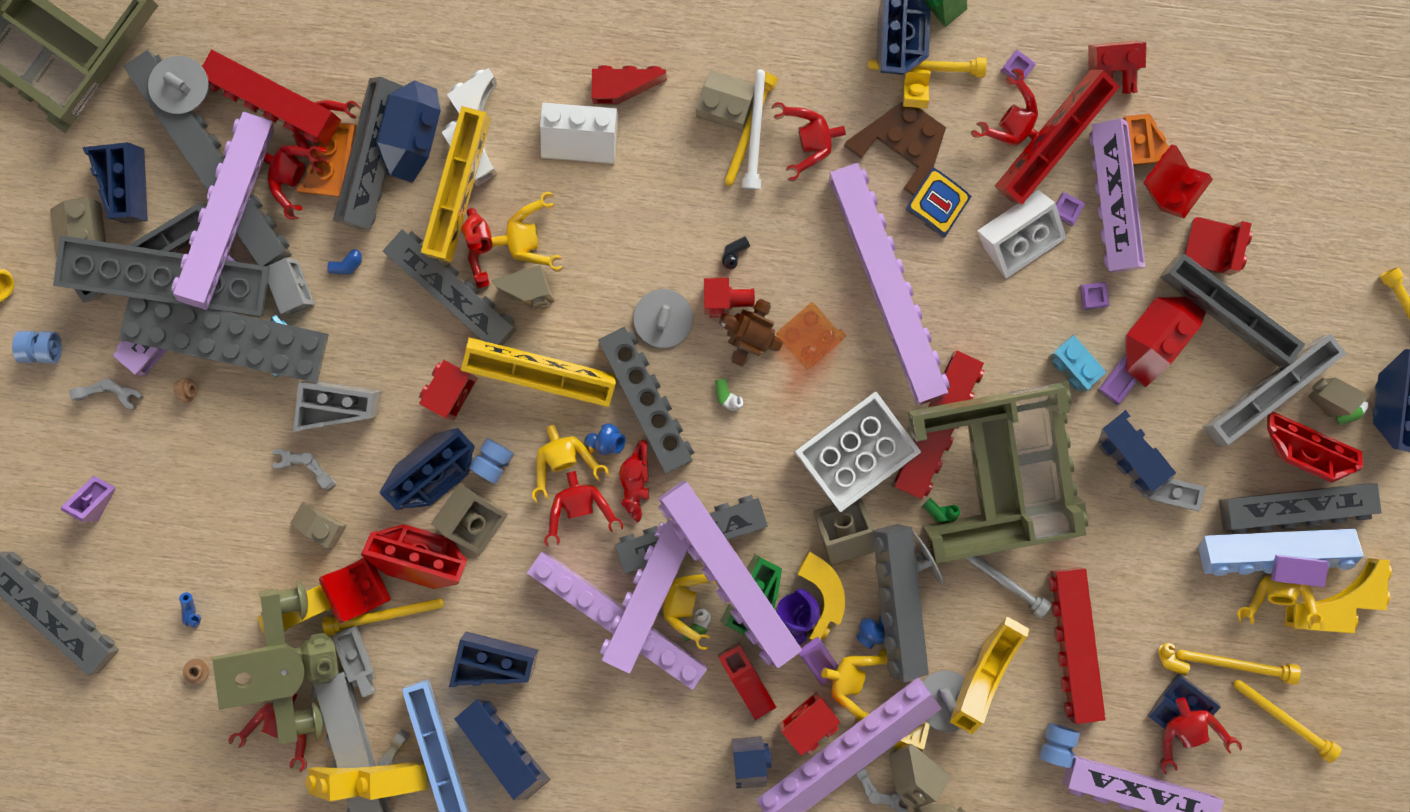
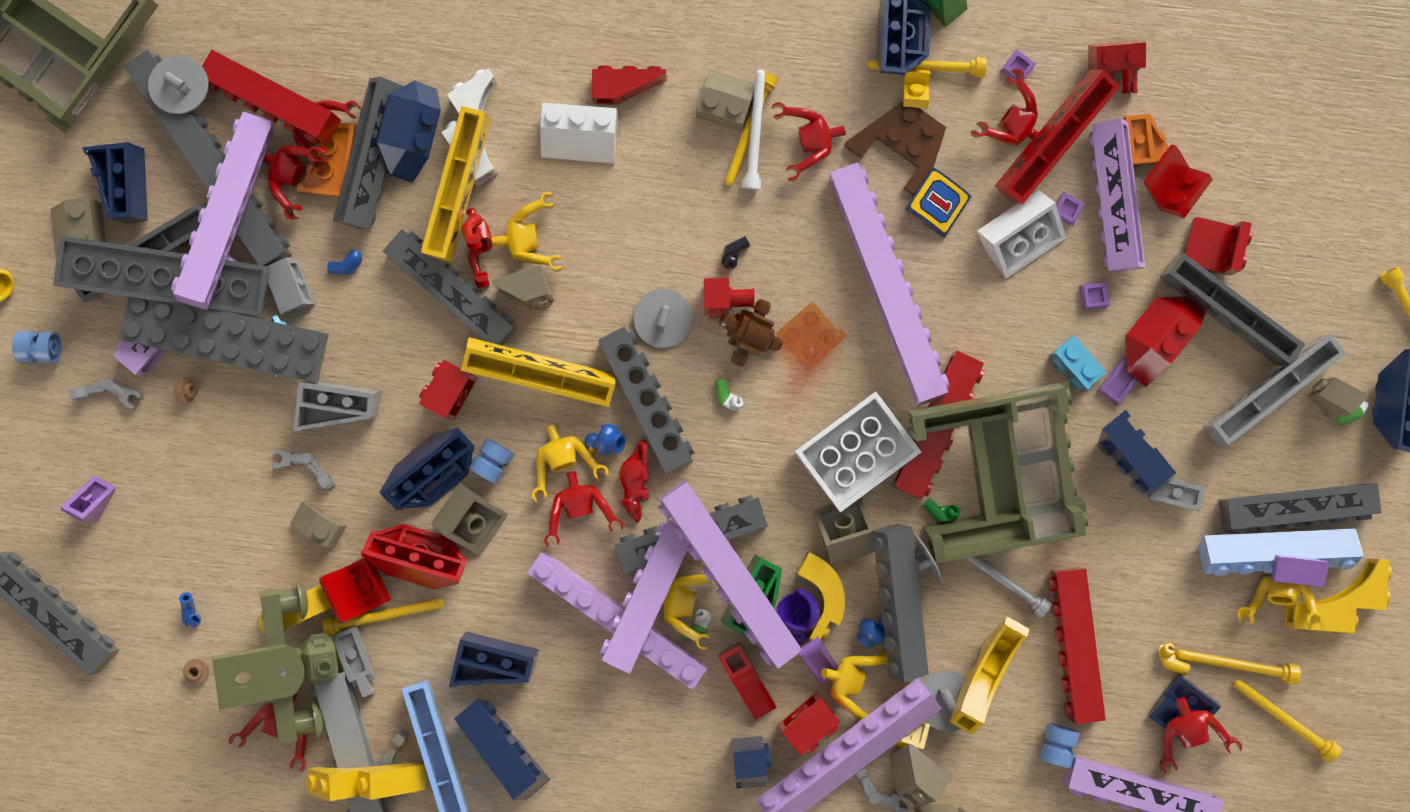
(1312, 449): red wedge -> none

